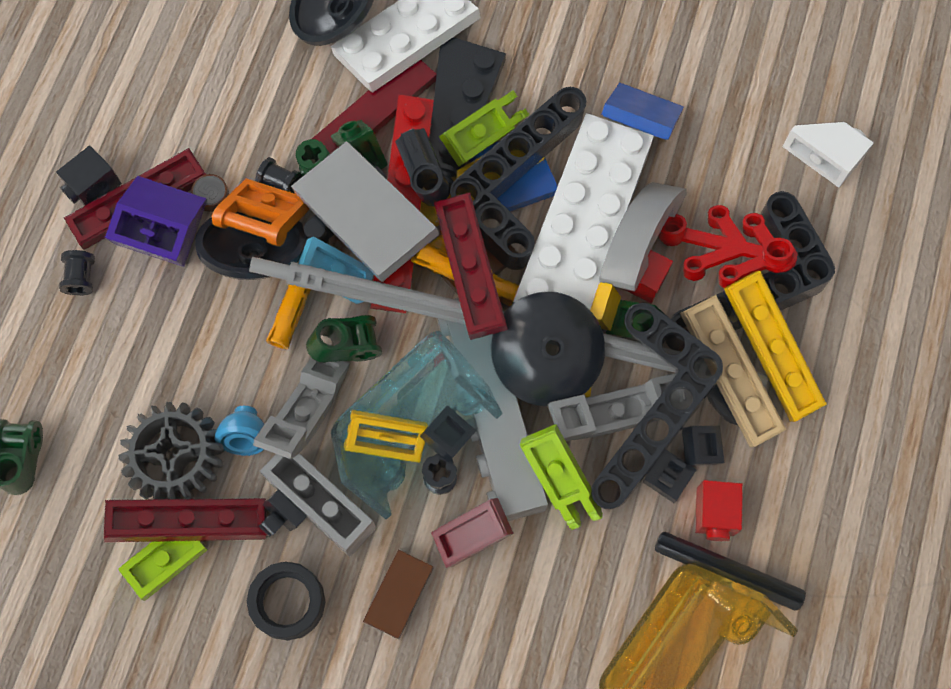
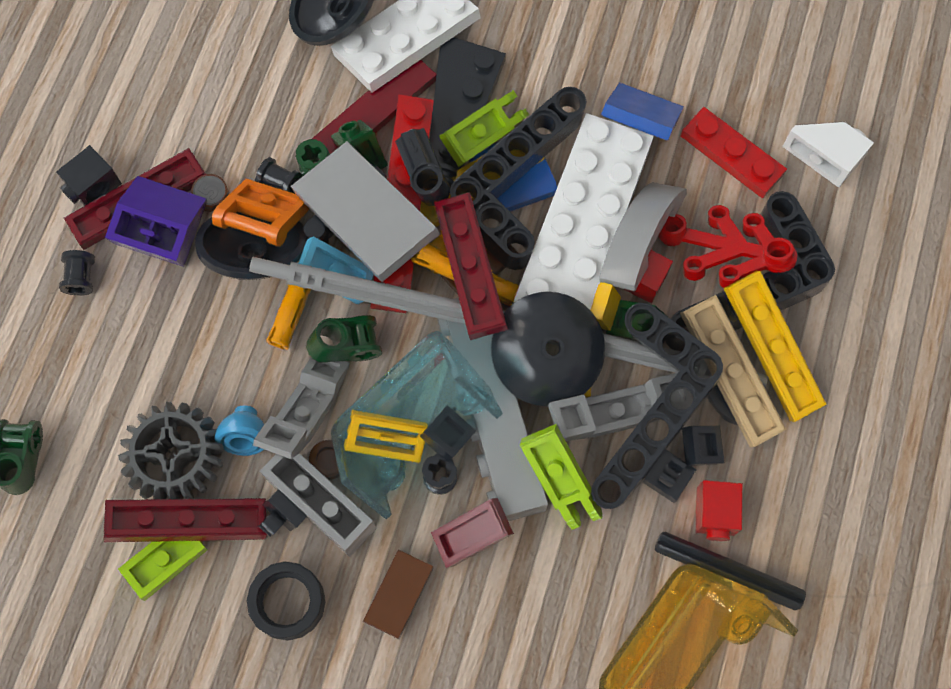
(324, 459): none -> reddish brown tile
(733, 152): none -> red plate

